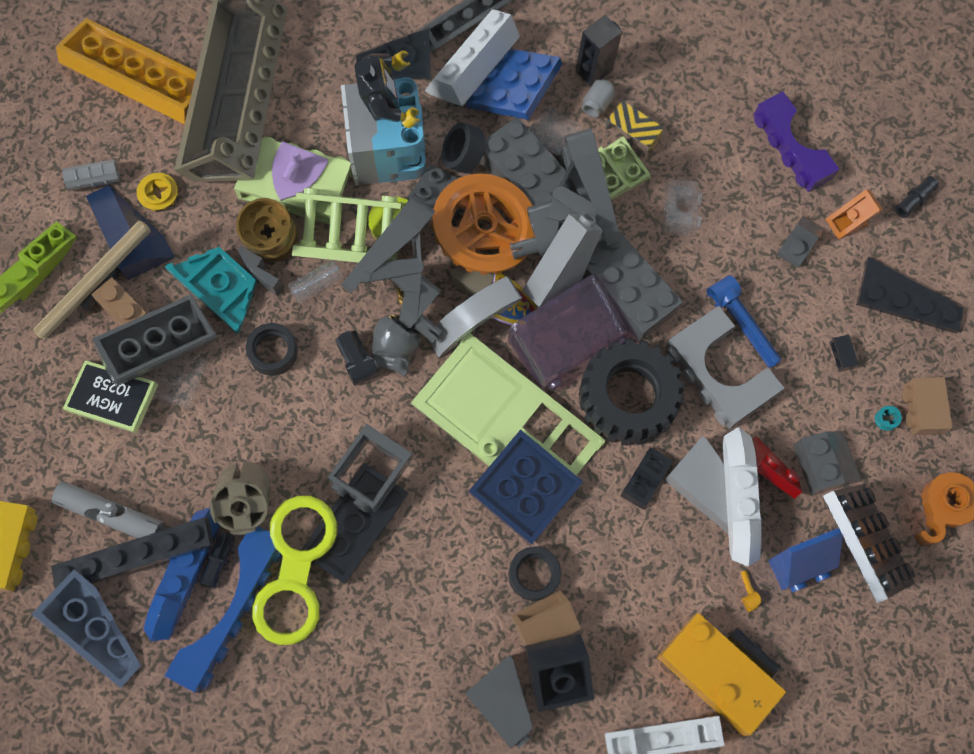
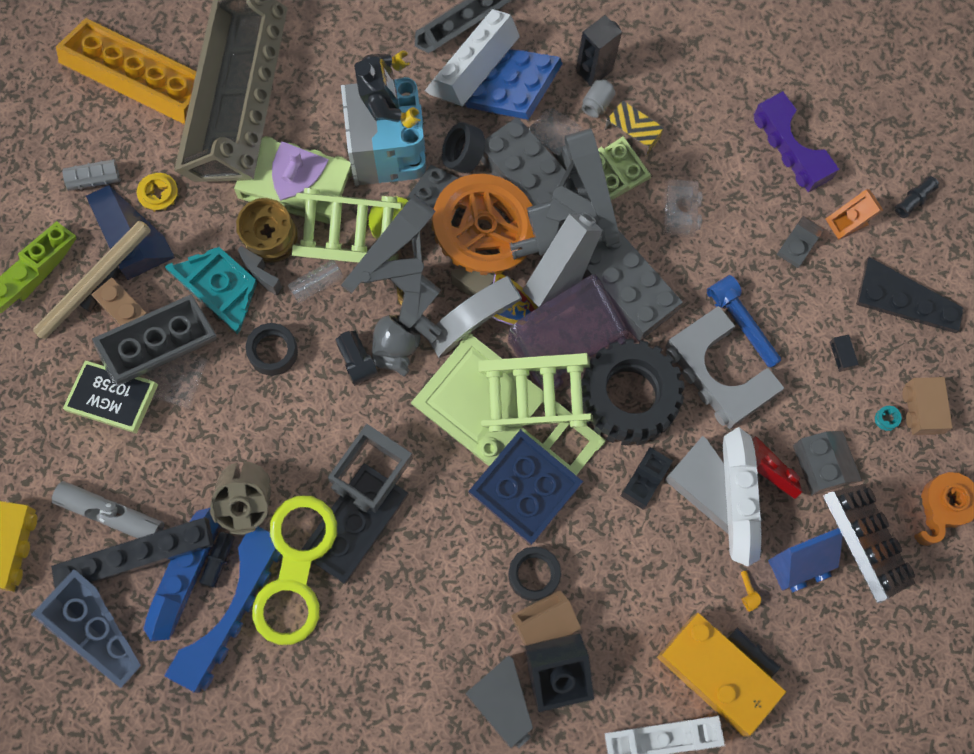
(418, 49): black wing -> none
(547, 366): none -> yellowish green fence

